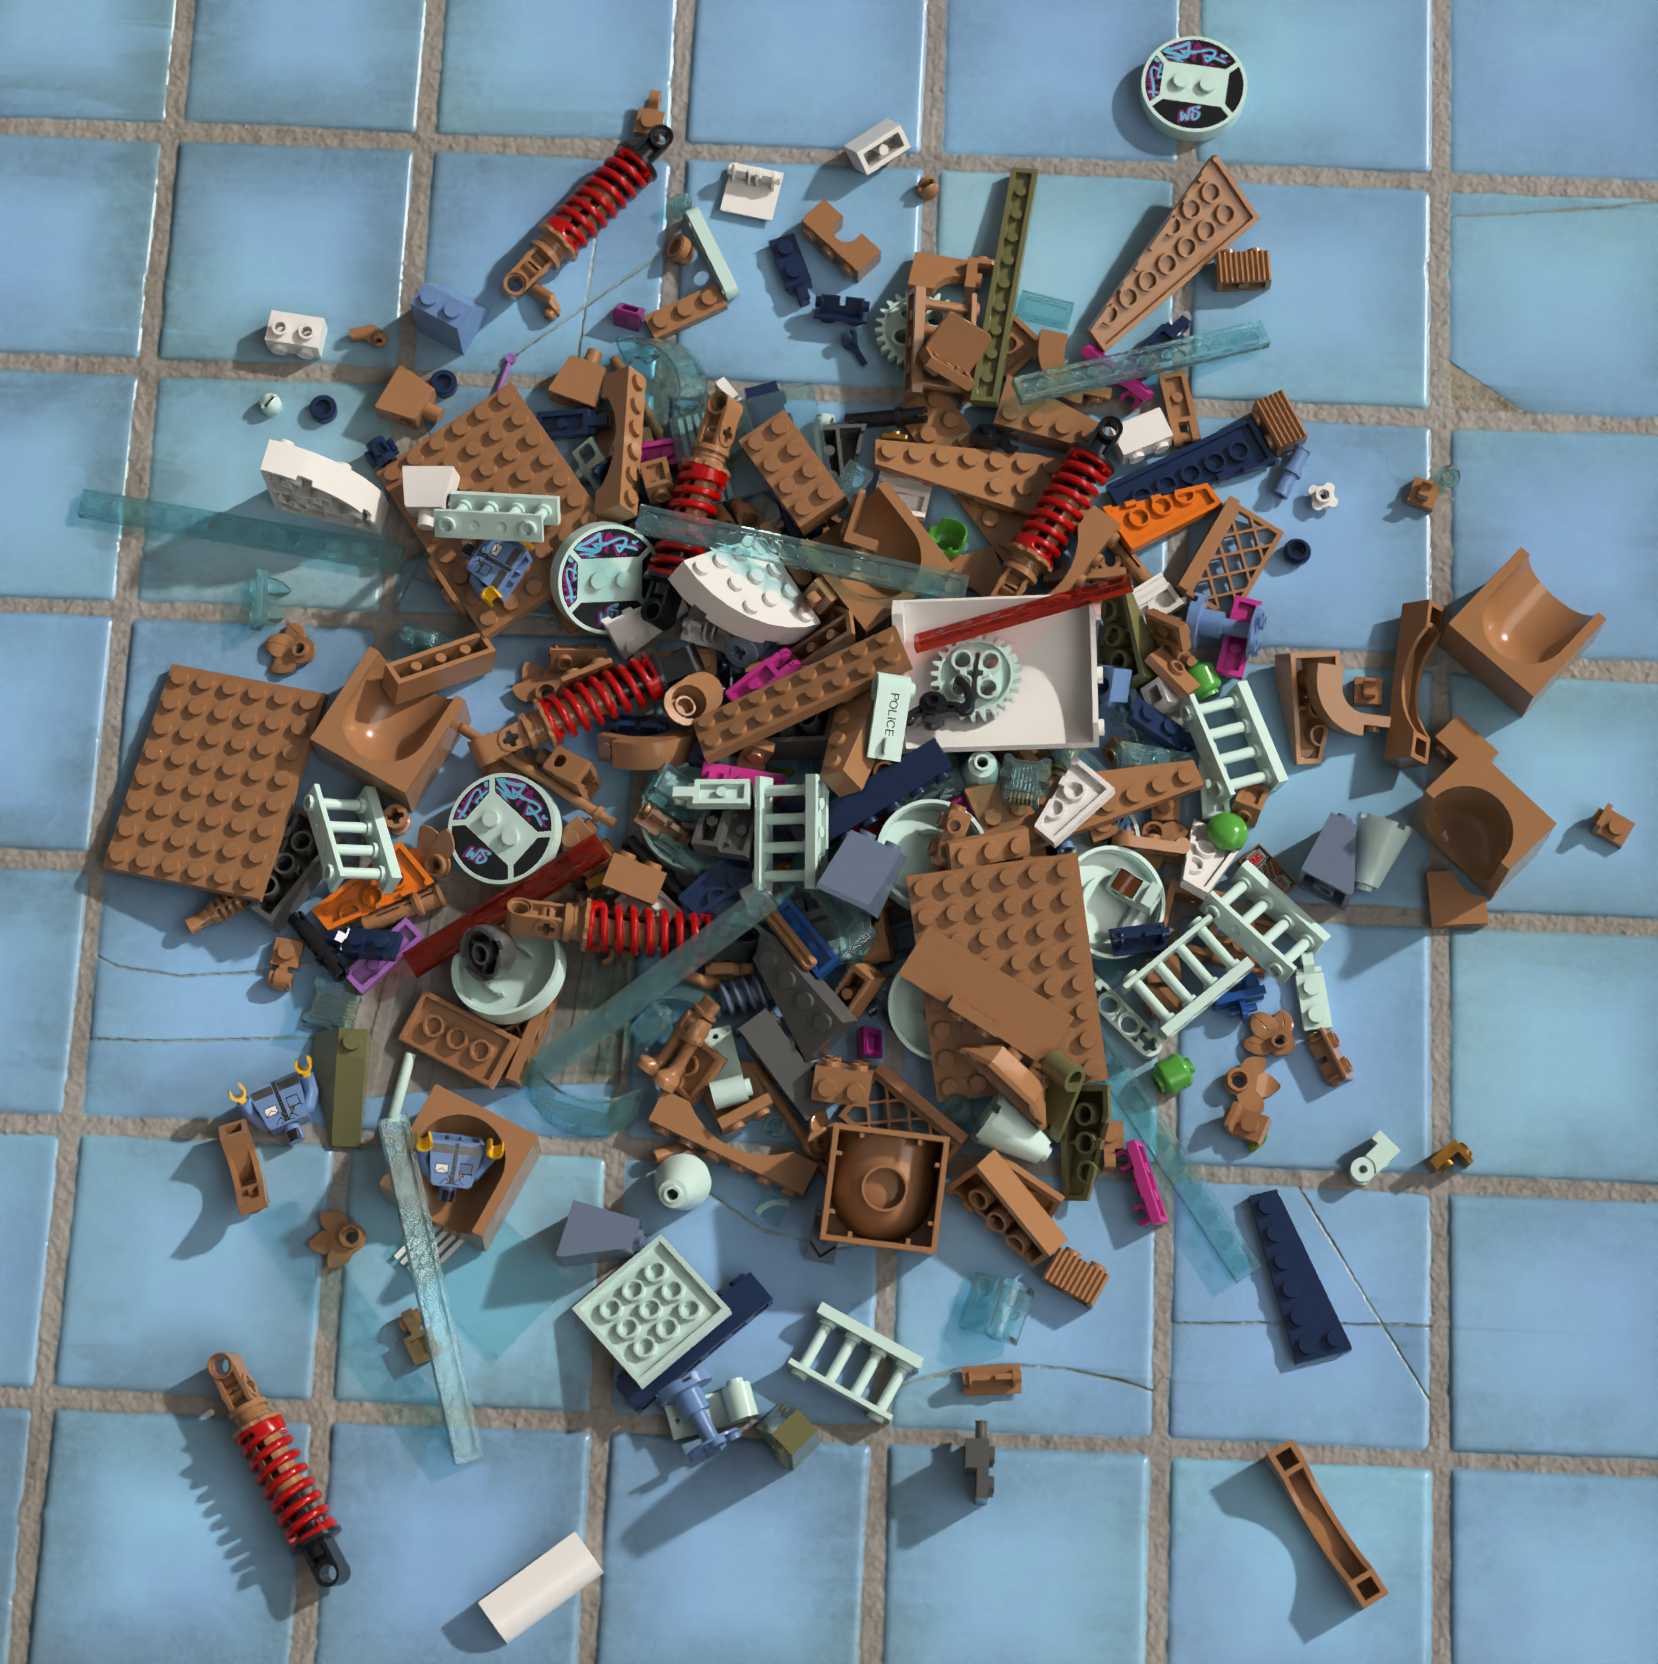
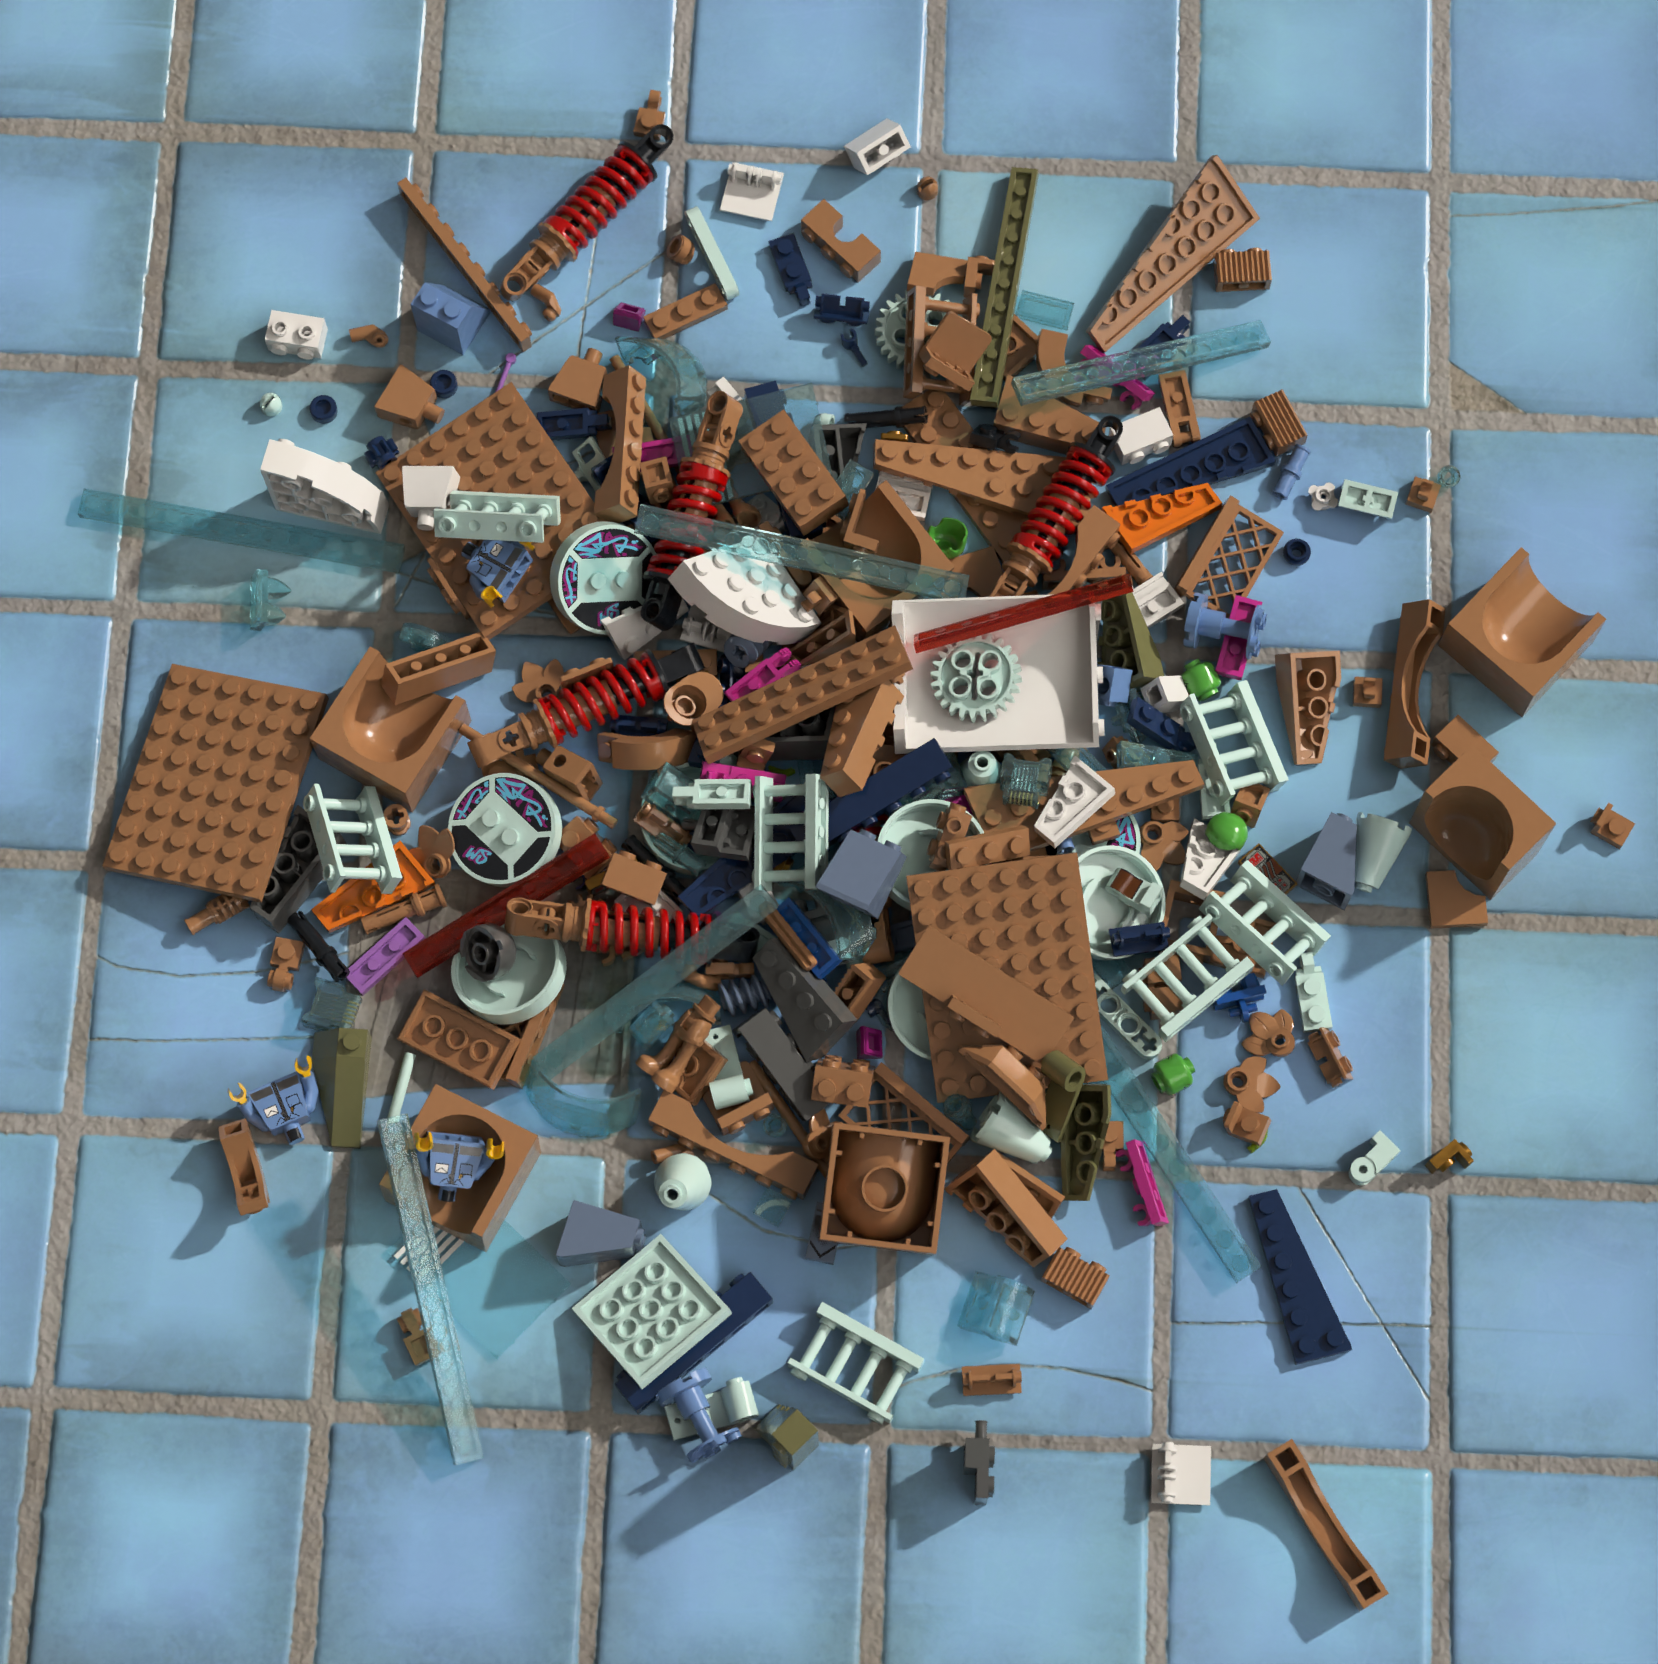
(278, 1472): piece -> none
(286, 649): medium nougat plate -> none
(334, 1239): medium nougat plate -> none
(366, 943): dark blue hinge -> none
(460, 257): none -> medium nougat plate
(541, 1587): white brick -> none
(567, 657): medium nougat hinge -> none
(681, 202): clear light blue hinge -> none
(889, 715): light aqua door -> none
(935, 709): black piece -> none
(1151, 844): medium nougat plate -> none
(1171, 635): medium nougat plate -> none
(1172, 673): medium nougat plate -> none
(1181, 1474): none -> white hinge
(1193, 88): brick -> none
(1330, 705): medium nougat arch -> none
(1367, 499): none -> light aqua hinge

